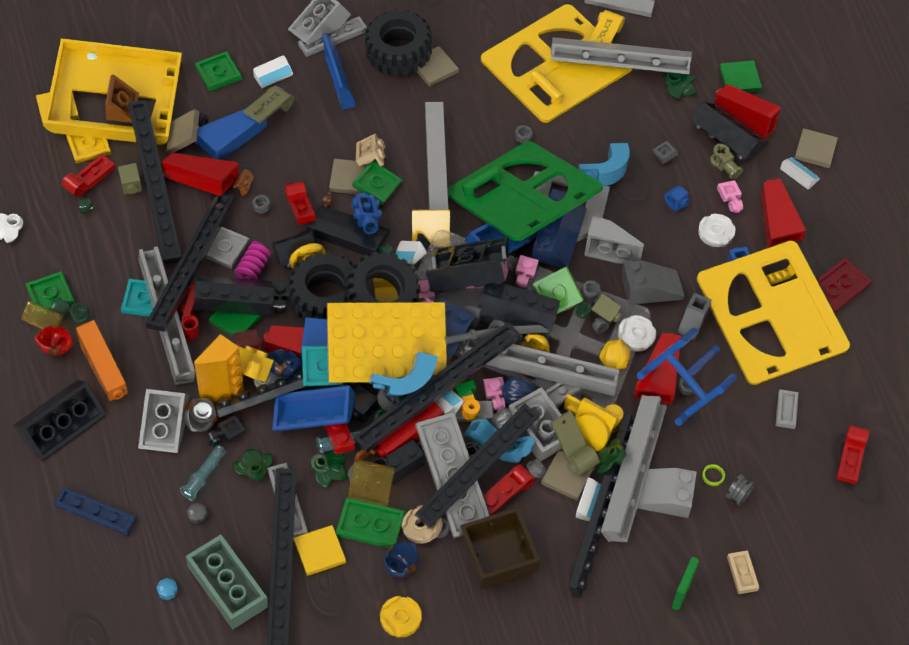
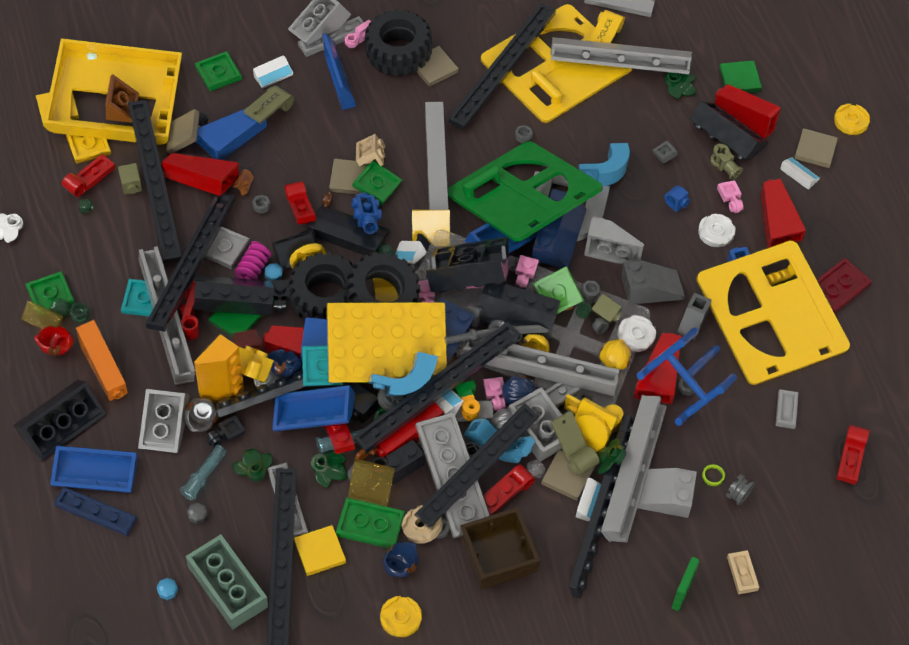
(94, 469): none -> blue slope
(273, 272): none -> dark azure tile
(353, 39): none -> bright pink plate
(502, 66): none -> black plate
(852, 119): none -> yellow tile

